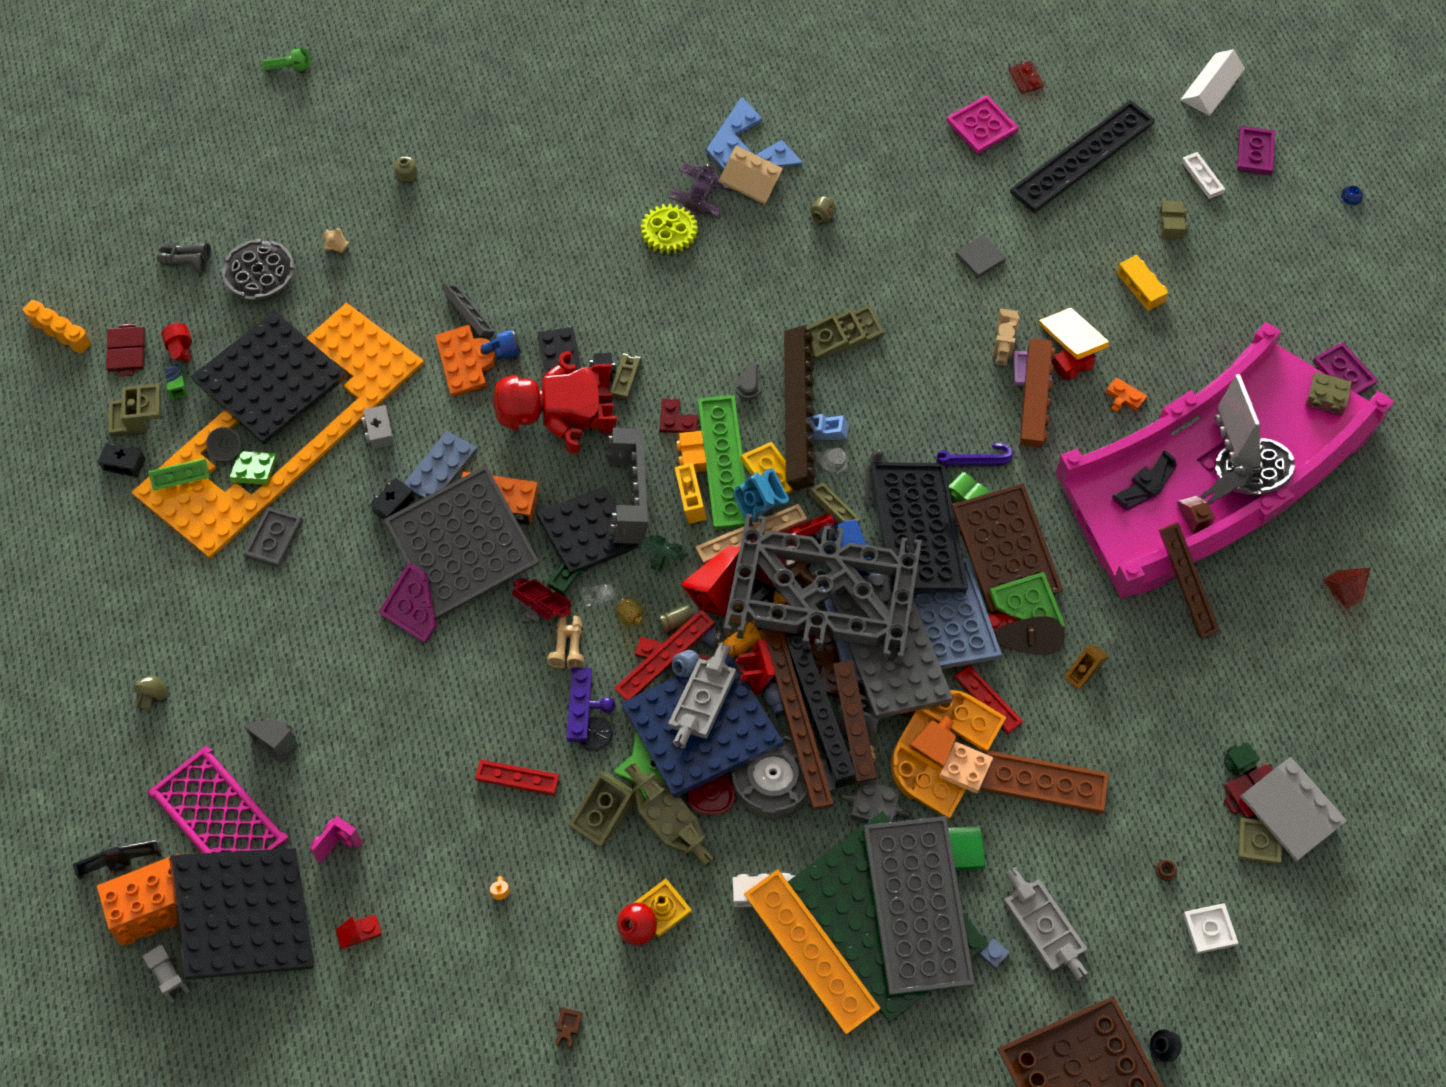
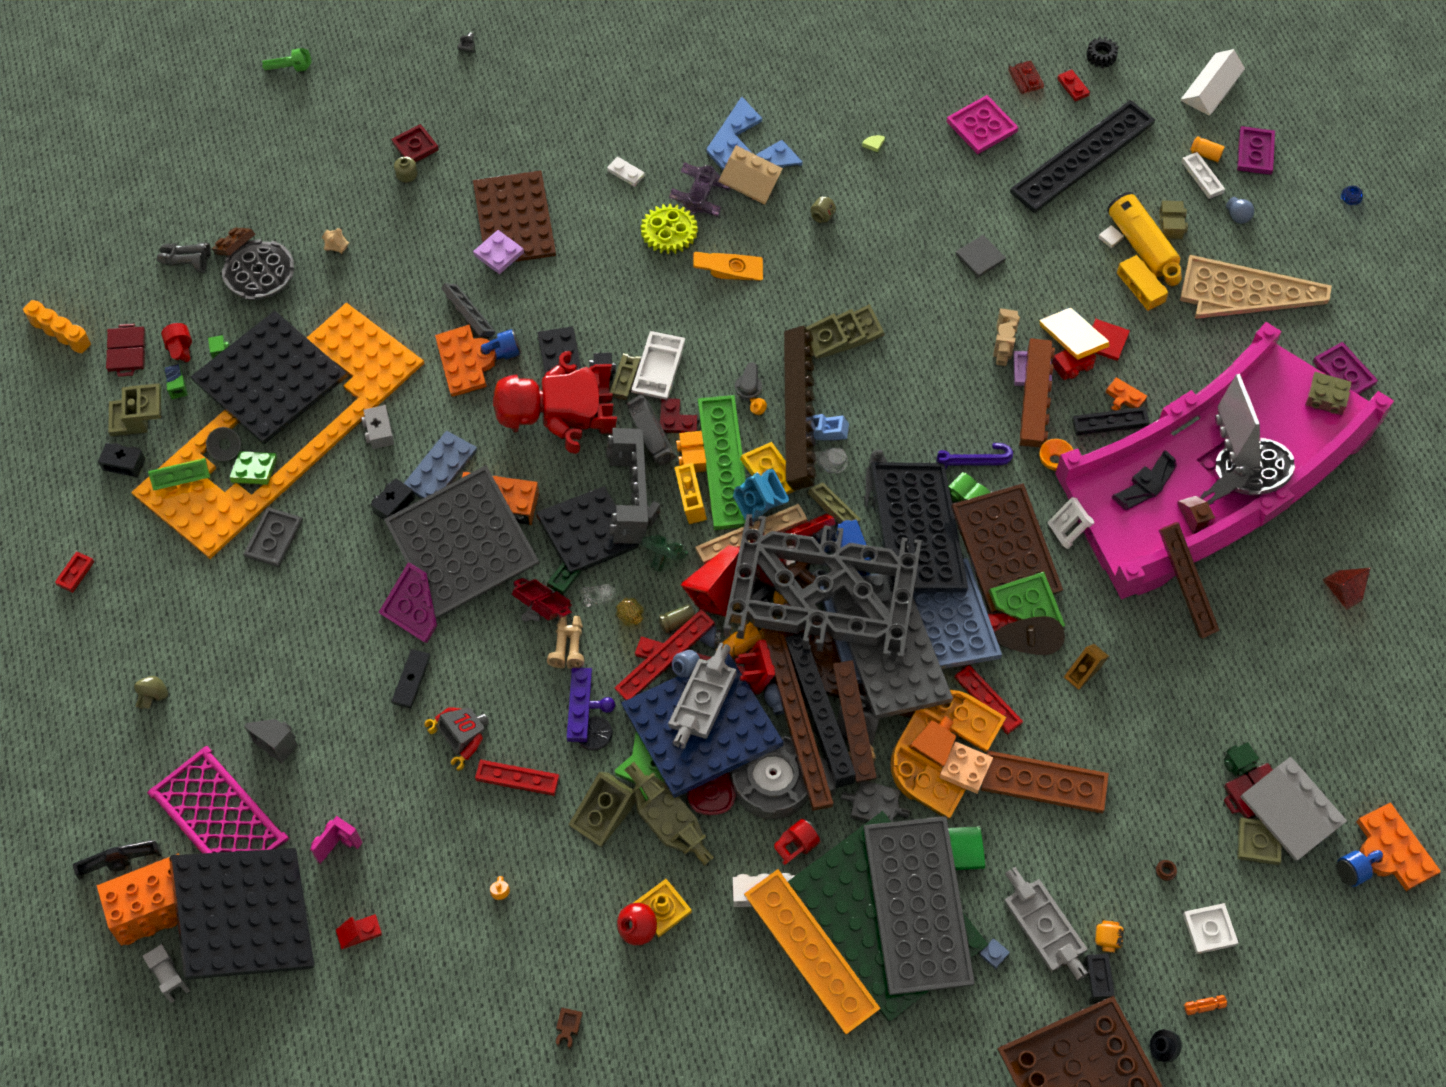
(74, 572): none -> red plate
(217, 345): none -> bright green plate
(233, 241): none -> reddish brown plate
(414, 668): none -> black tile
(415, 143): none -> dark red plate
(461, 730): none -> torso
(467, 43): none -> dark grey piece
(498, 252): none -> lavender plate
(517, 209): none -> reddish brown plate
(626, 171): none -> white plate
(653, 433): none -> dark grey piece
(653, 512): none -> dark grey plate
(658, 365): none -> white slope
(730, 265): none -> light orange piece
(758, 406): none -> light orange piece
(802, 835): none -> red piece
(873, 142): none -> yellowish green tile
(1053, 447): none -> light orange piece
(1066, 518): none -> white plate
(1073, 85): none -> red plate
(1099, 977): none -> black panel
(1100, 59): none -> black tyre
(1109, 936): none -> light orange head
(1110, 421): none -> black plate
(1111, 236): none -> white tile
(1115, 335): none -> red tile
(1145, 237): none -> yellow piece
(1205, 1005): none -> orange axle
(1207, 149): none -> light orange piece
(1235, 289): none -> tan wing
(1240, 210): none -> sand blue piece
(1387, 851): none -> orange plate

